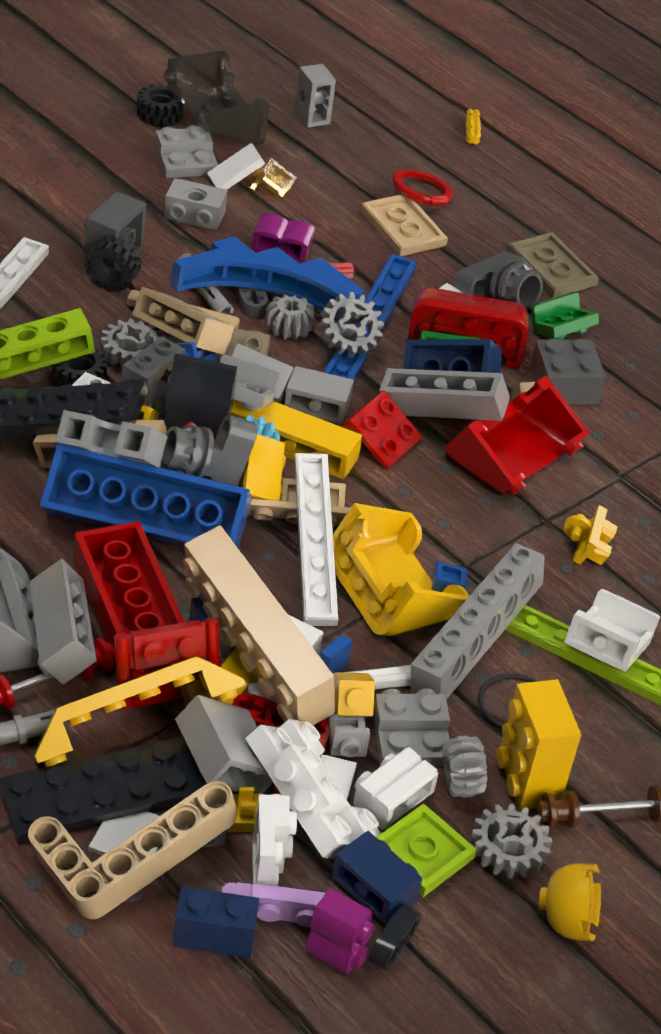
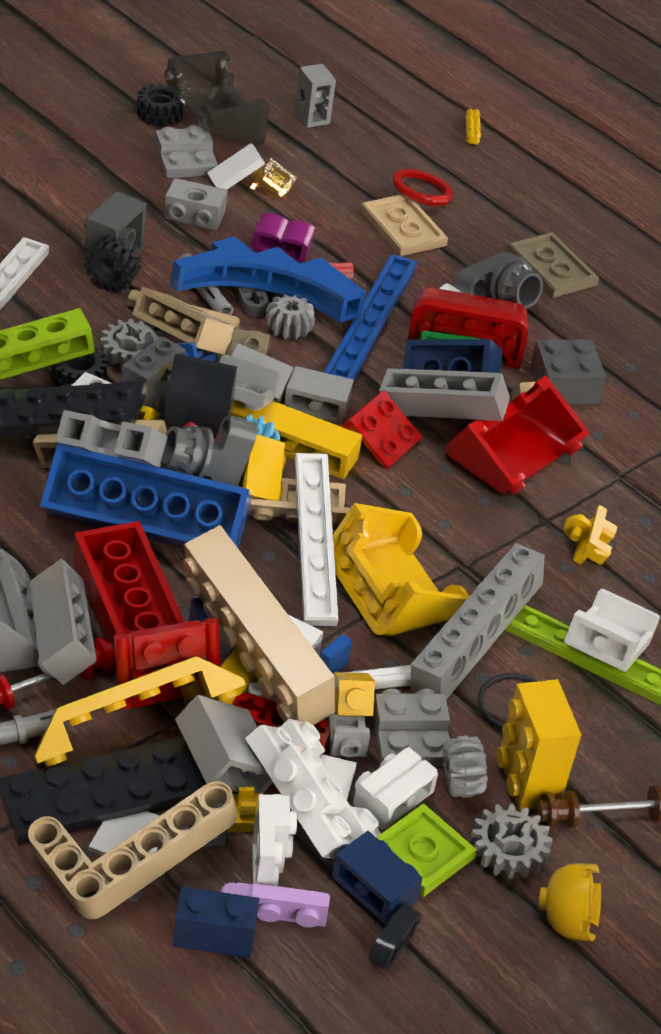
(340, 932): magenta brick -> none
(350, 336): light grey gear -> none
(446, 575): blue tile -> none
(561, 317): green bracket -> none

